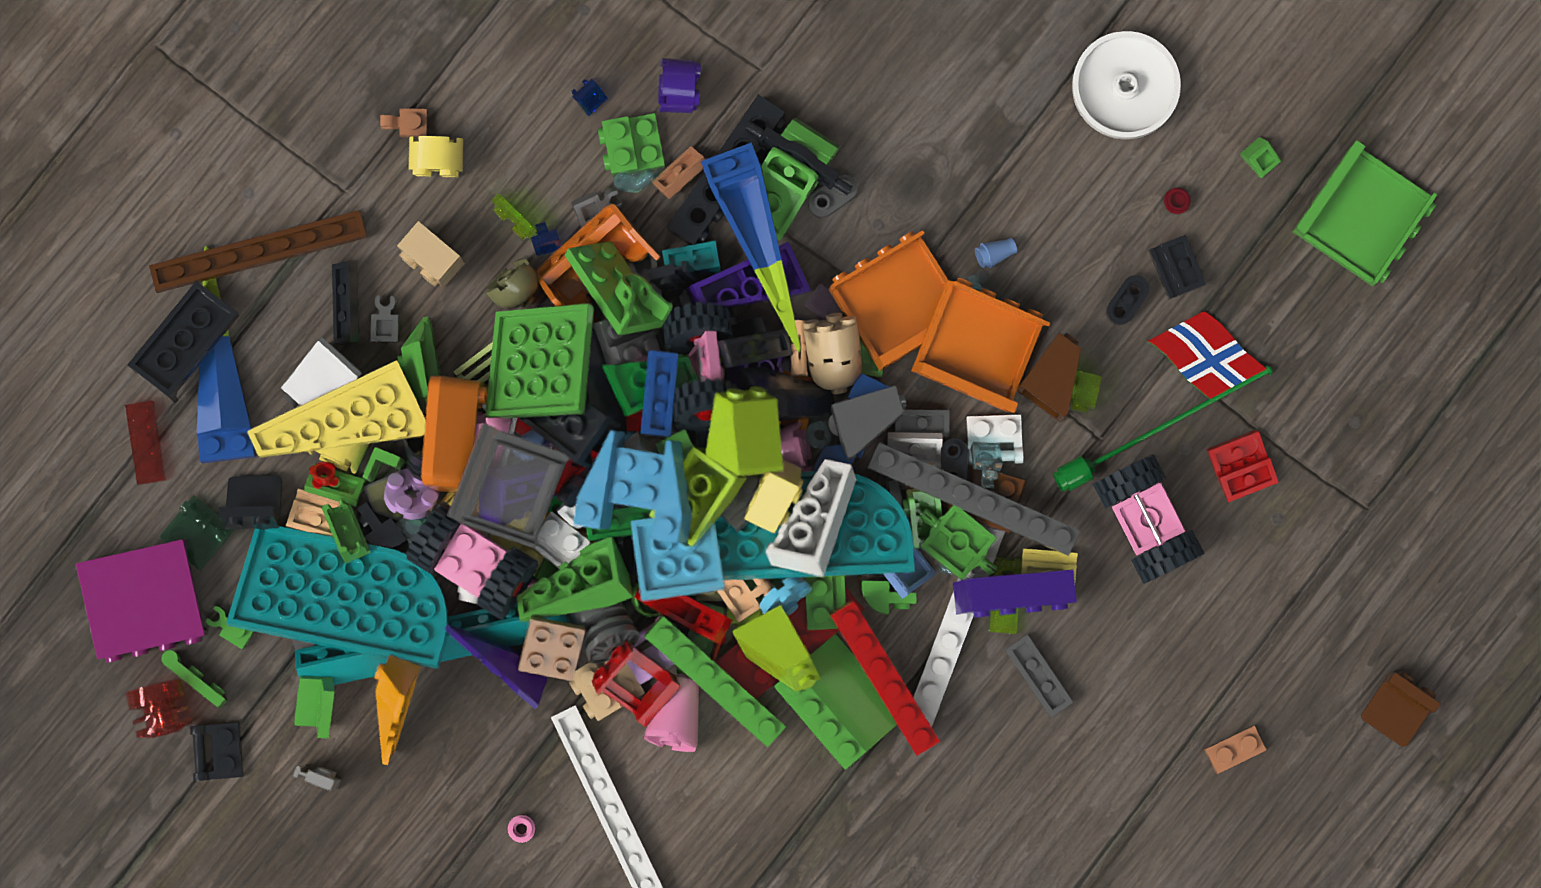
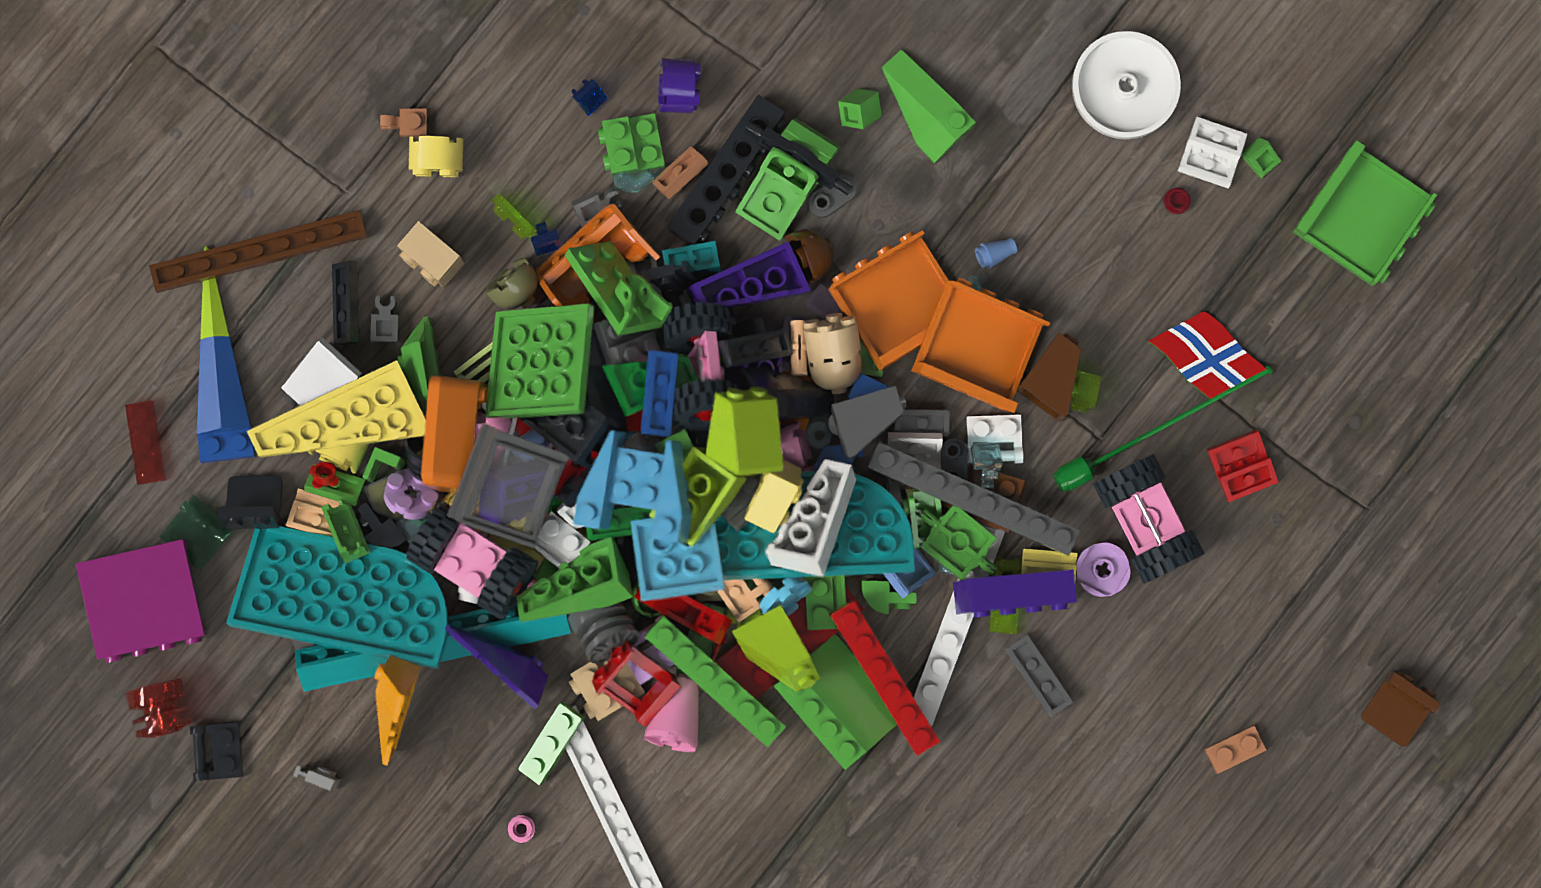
(183, 340): black plate -> none
(193, 678): bright green plate -> none
(236, 636): bright green plate -> none
(315, 703): bright green panel -> none
(551, 648): medium nougat plate -> none
(551, 743): none -> plate
(743, 197): blue plate -> none
(812, 253): none -> reddish brown cylinder
(860, 108): none -> bright green panel
(927, 108): none -> bright green wedge
(1117, 565): none -> lavender plate
(1126, 300): black plate -> none
(1177, 267): black plate -> none
(1212, 152): none -> white slope

